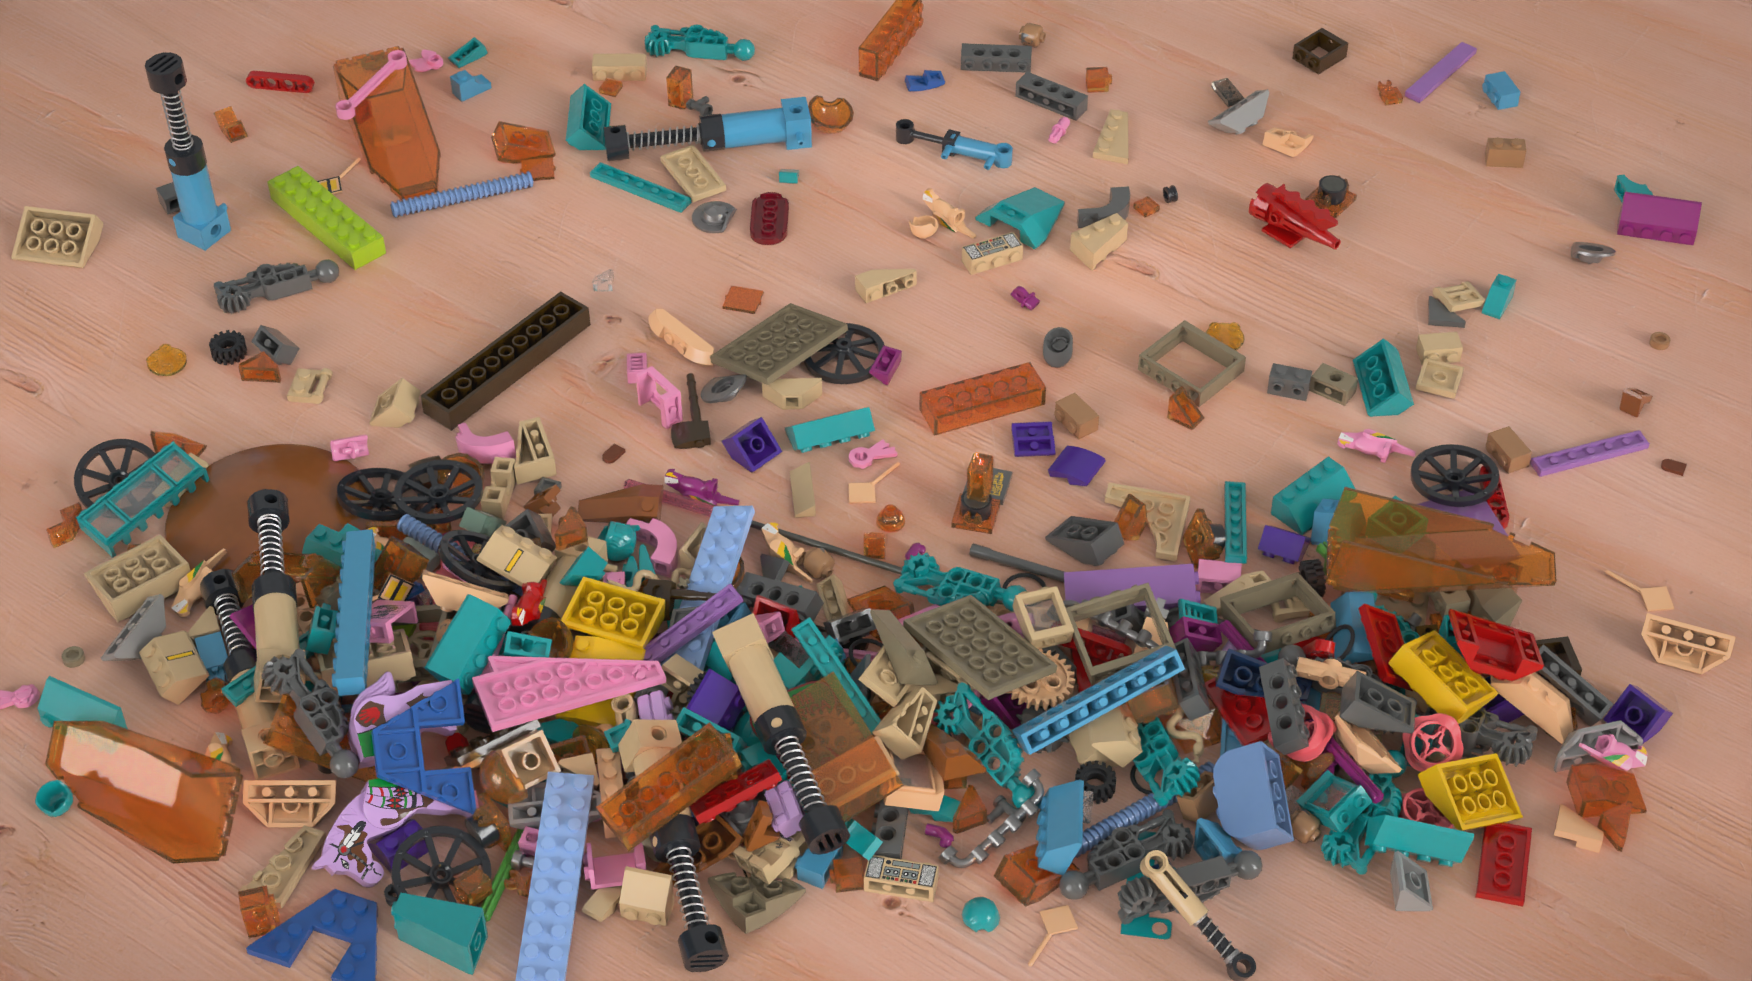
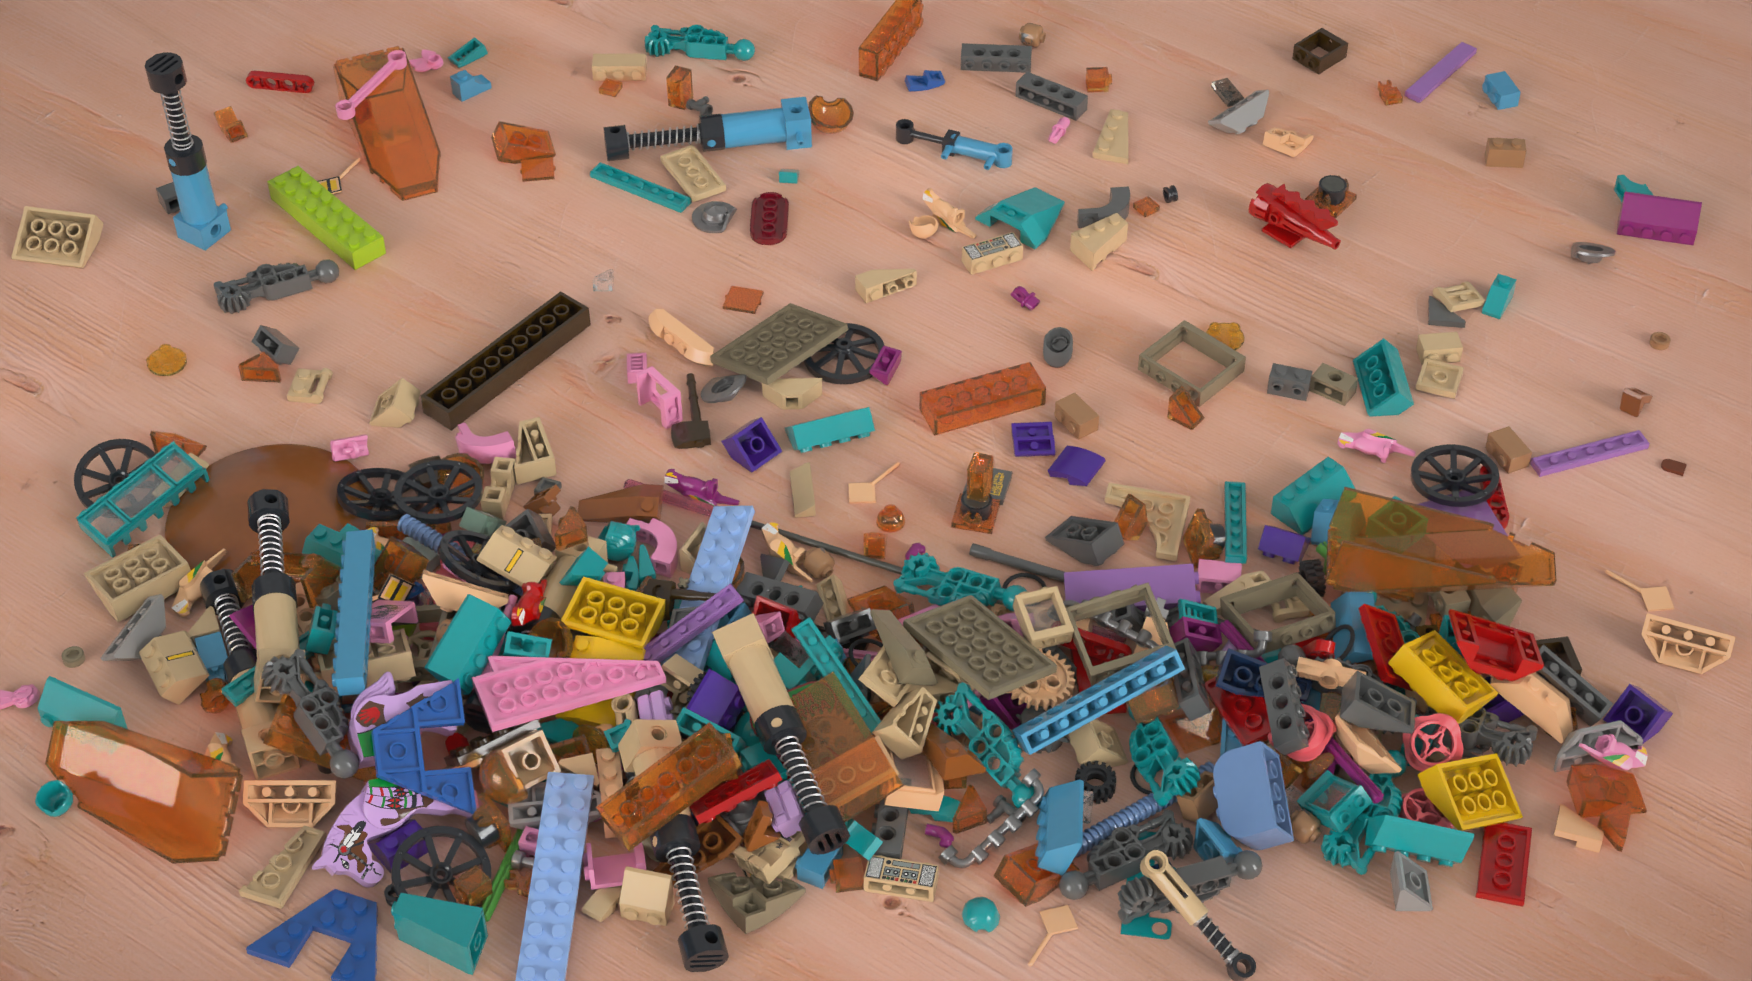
(66, 530): clear orange slope -> none
(228, 355): black tyre -> none
(258, 911): clear orange brick -> none
(461, 194): medium blue piece -> none
(586, 119): teal slope -> none
(613, 453): copper piece -> none
(650, 575): tan animal -> none
(863, 457): bright pink piece -> none
(1116, 735): tan slope -> none
(1198, 747): tan animal -> none

